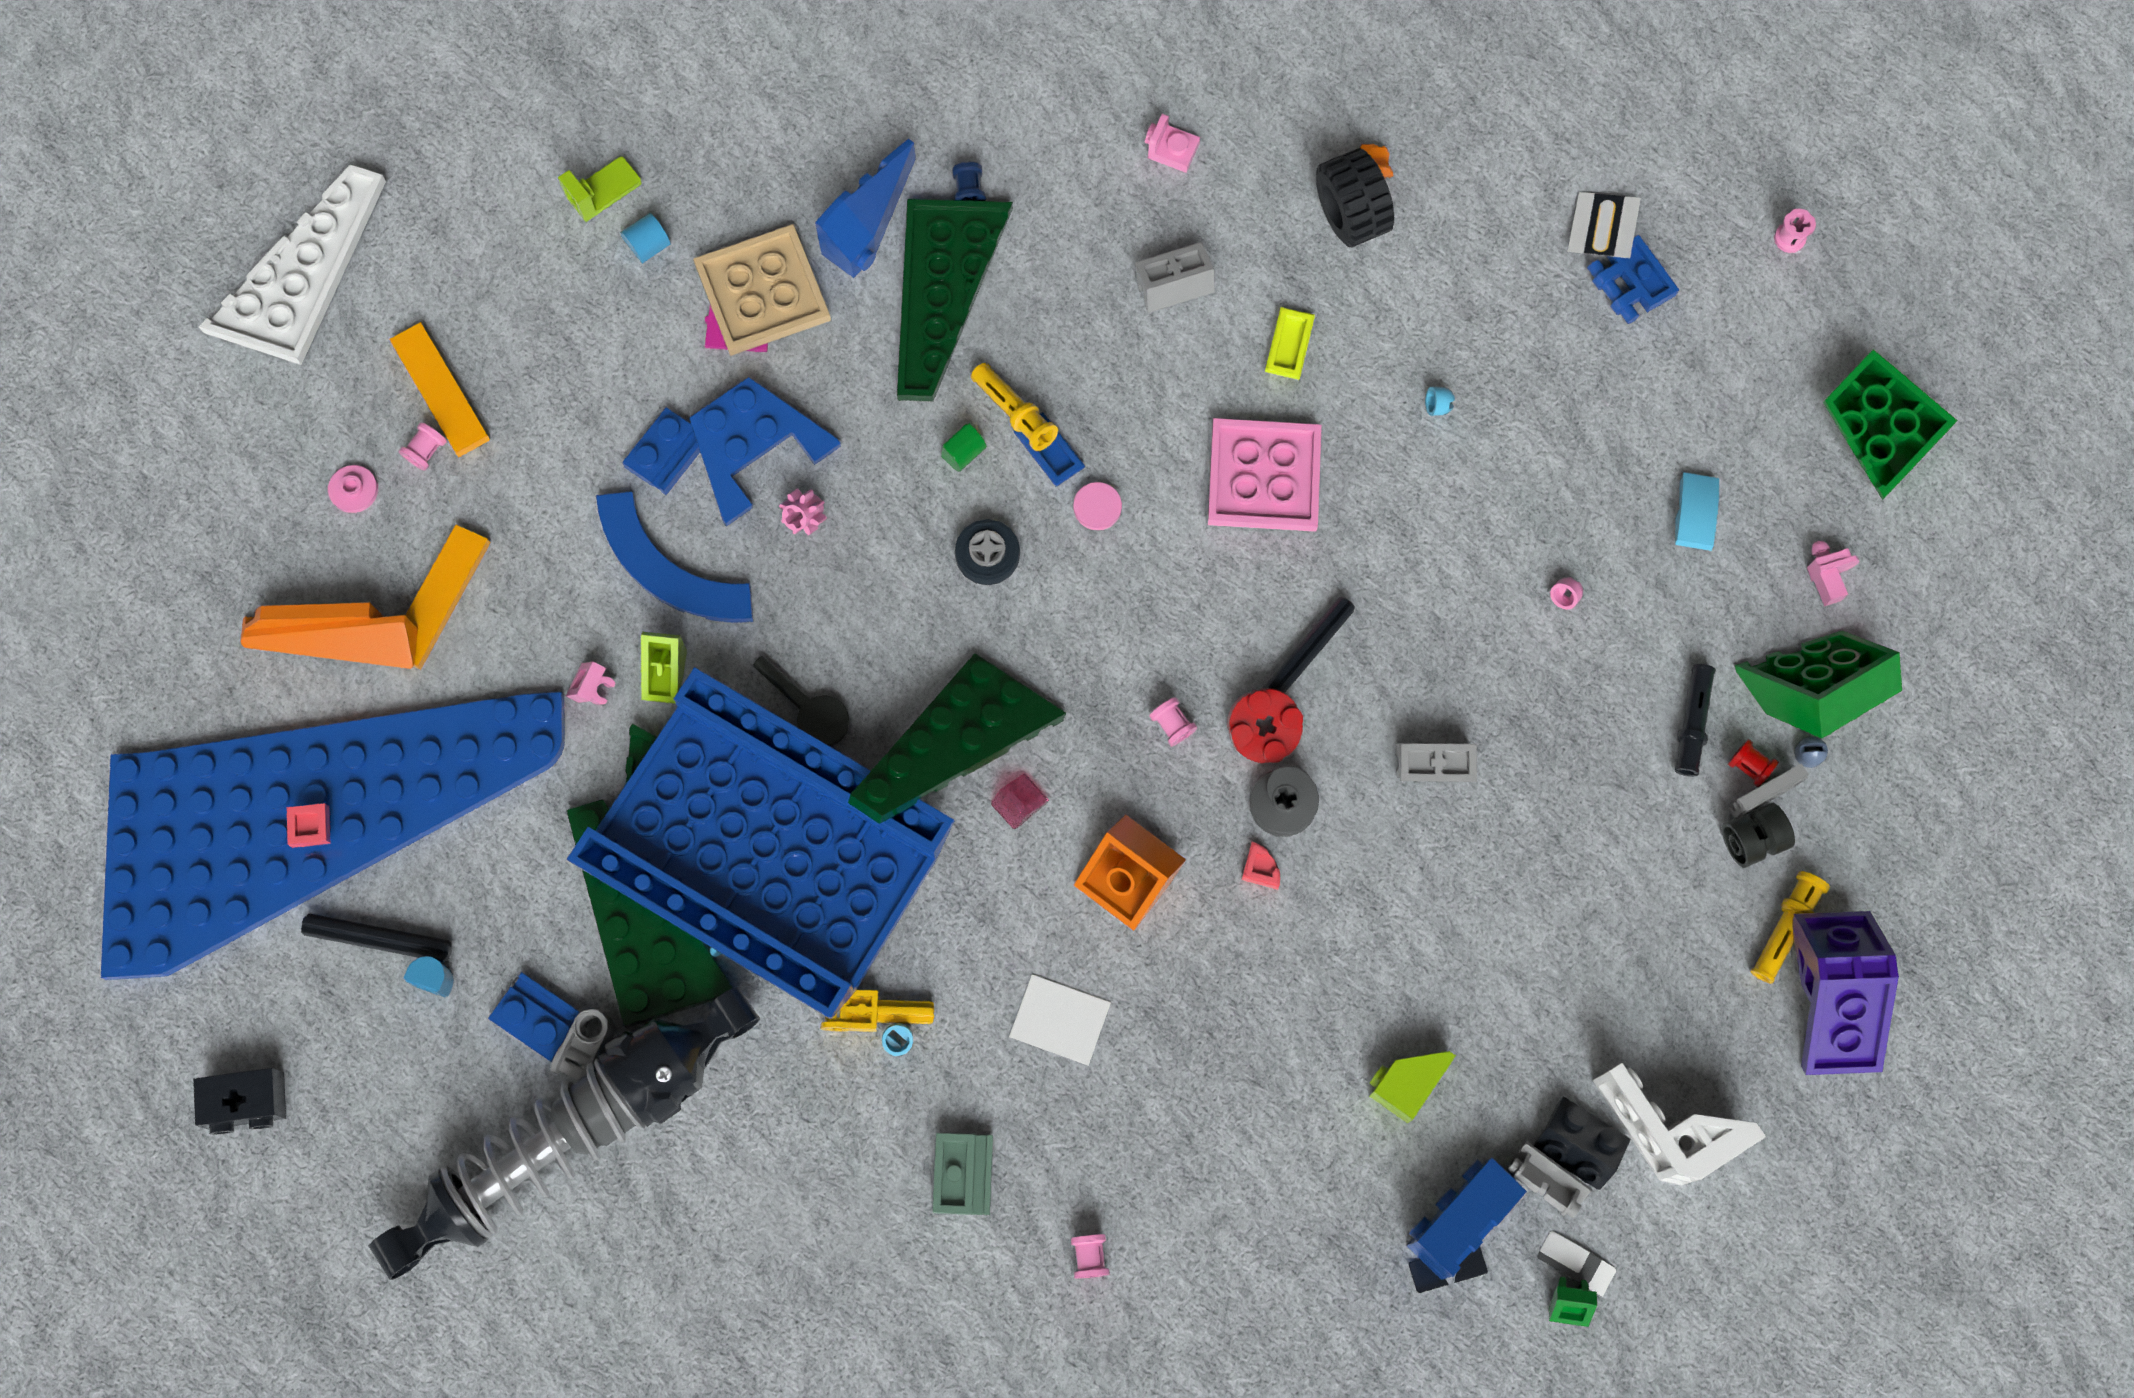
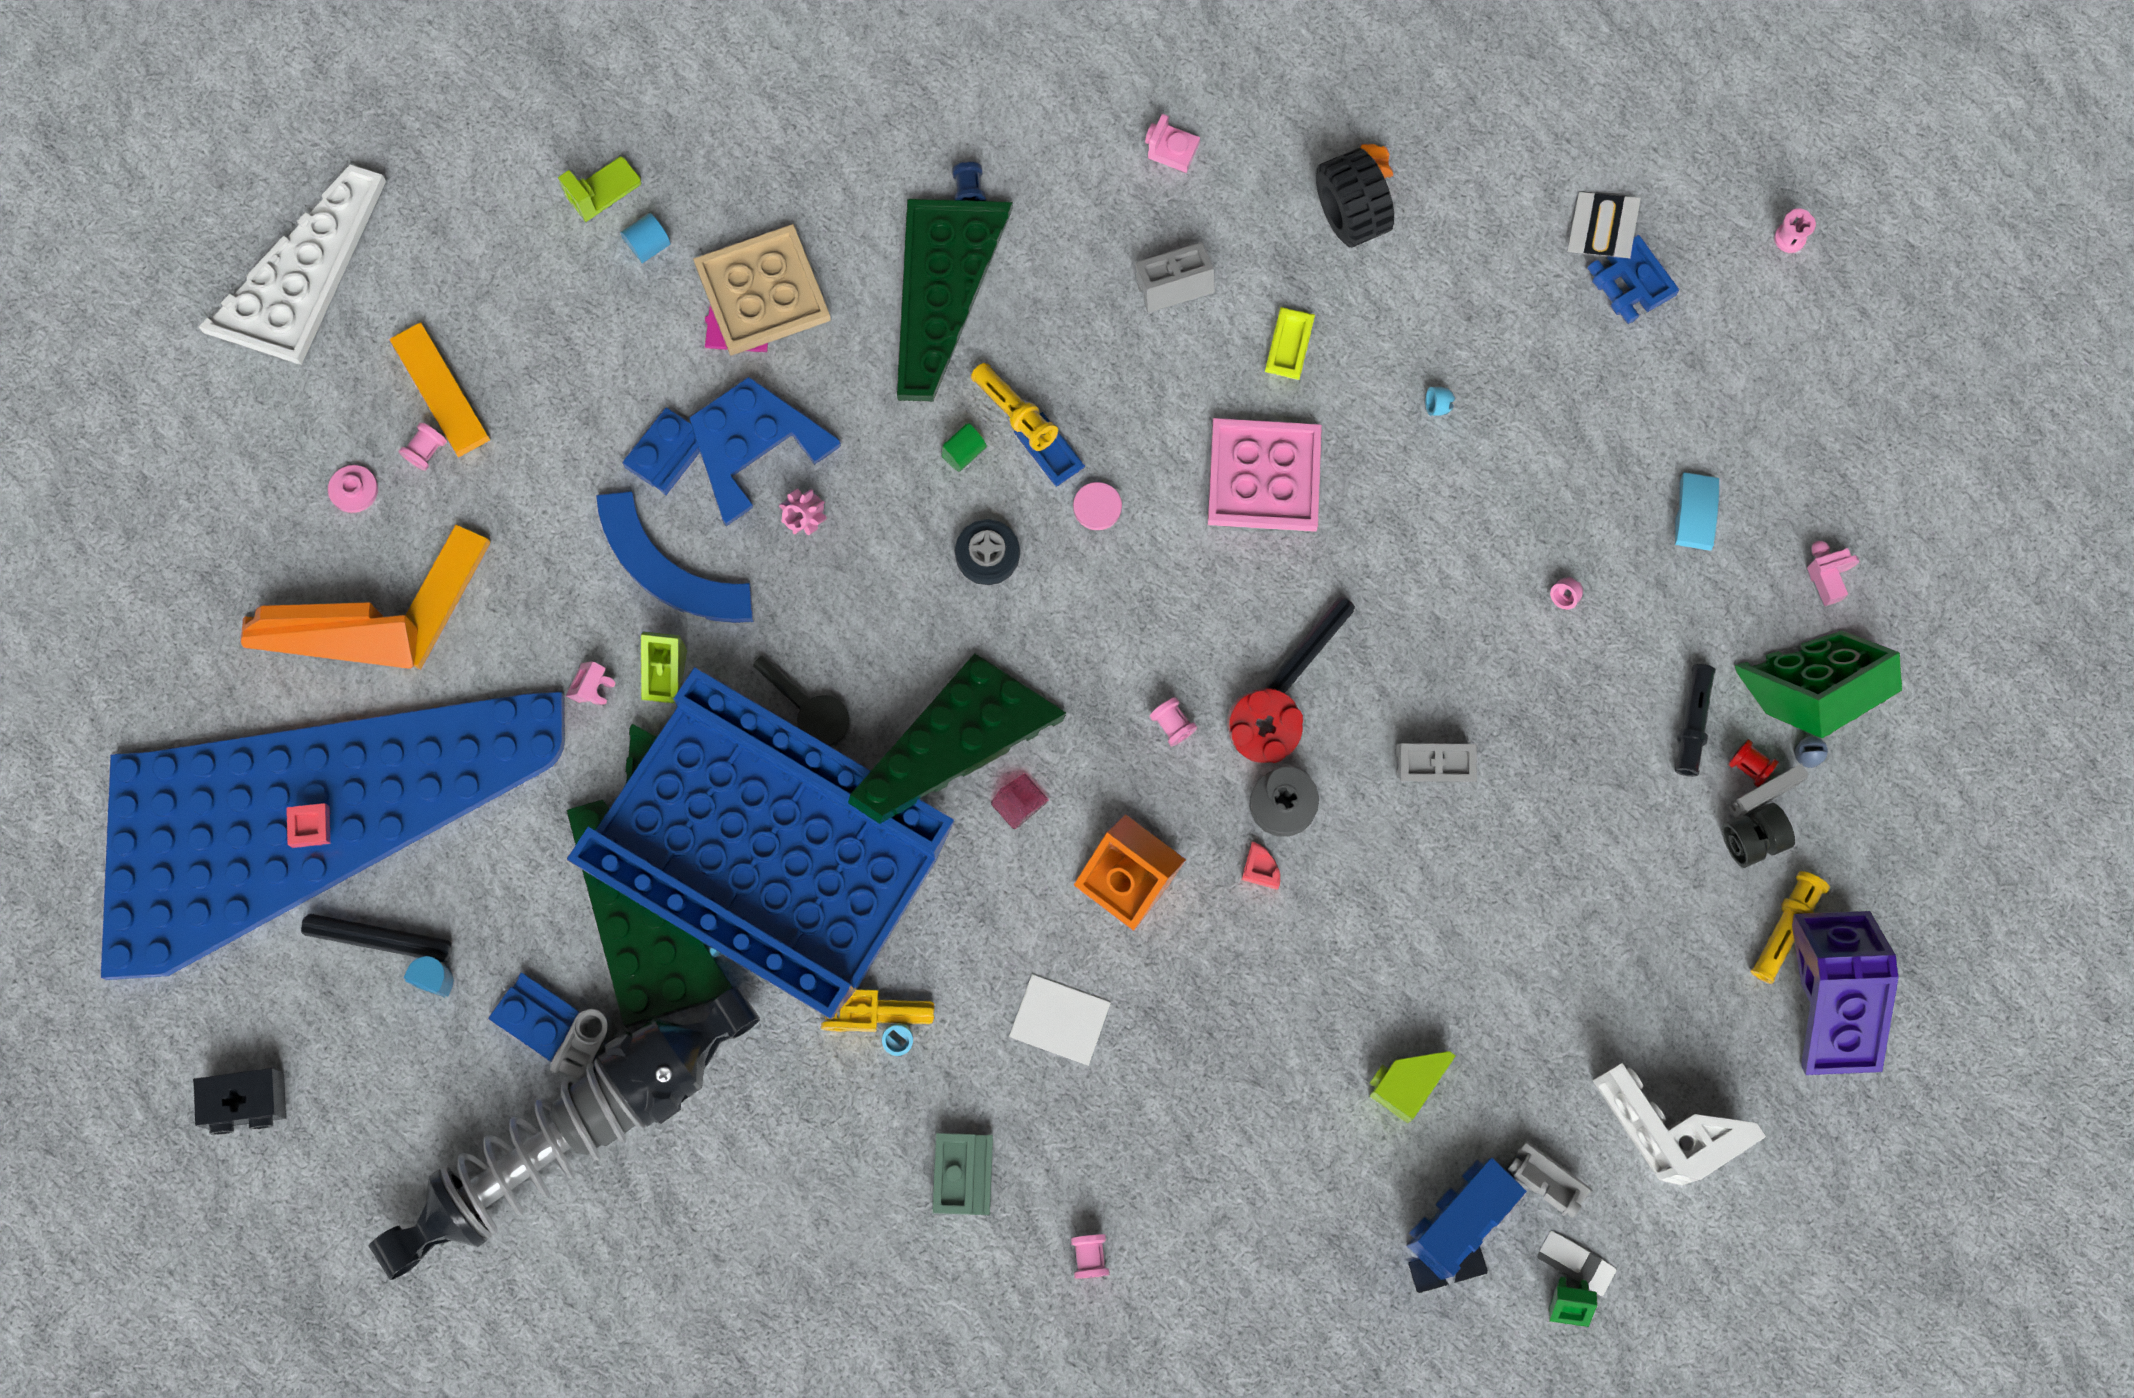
(857, 221): blue wedge -> none
(1582, 1143): black bracket -> none
(1886, 420): green wedge -> none

